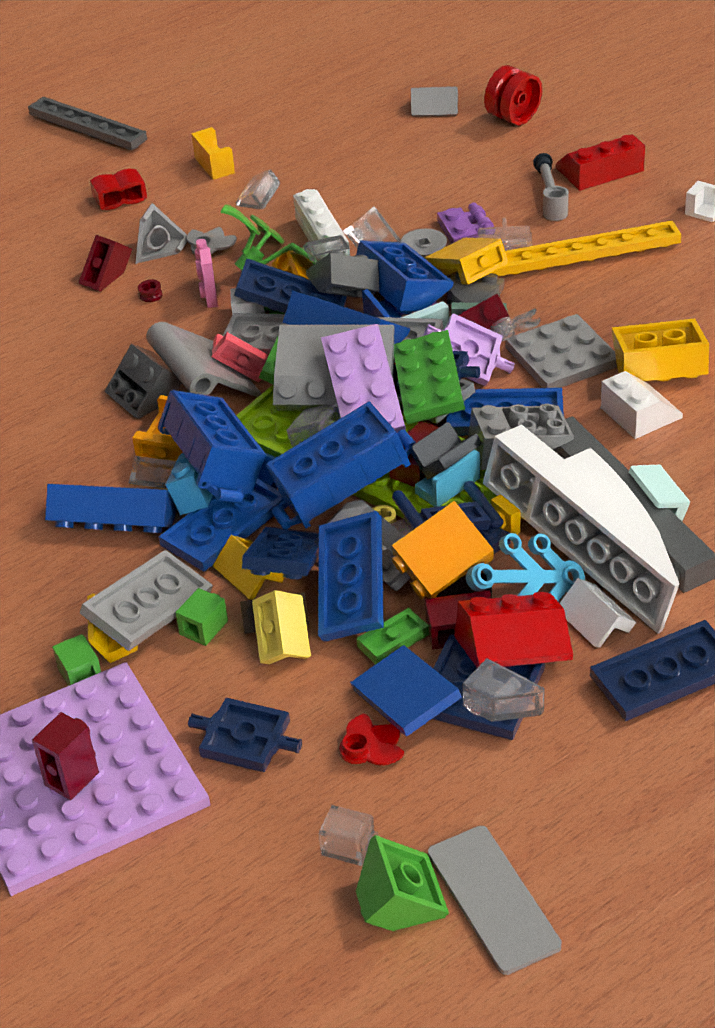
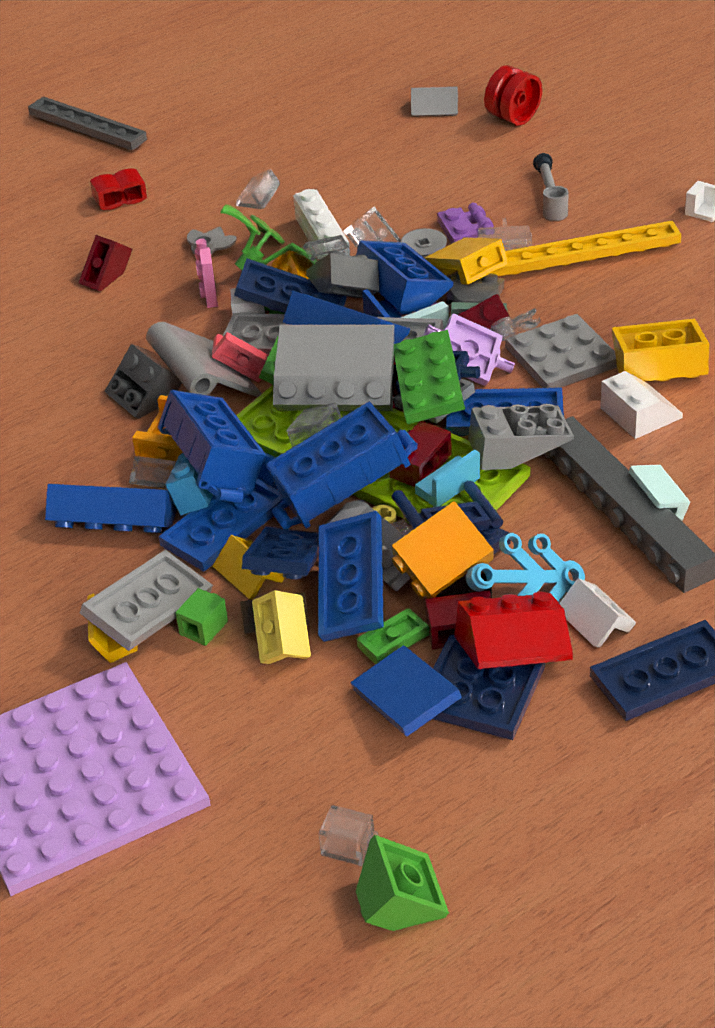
(65, 755): dark red brick -> none
(76, 659): bright green panel -> none
(150, 290): dark red bush -> none
(158, 236): light grey slope -> none
(214, 160): yellow panel -> none
(244, 734): dark blue plate -> none
(362, 373): lavender plate -> none
(370, 742): red plate -> none
(441, 450): panel -> none
(494, 900): light grey piece -> none
(501, 693): clear slope -> none
(509, 514): yellow plate -> none
(587, 517): white slope -> none
(603, 162): red slope -> none

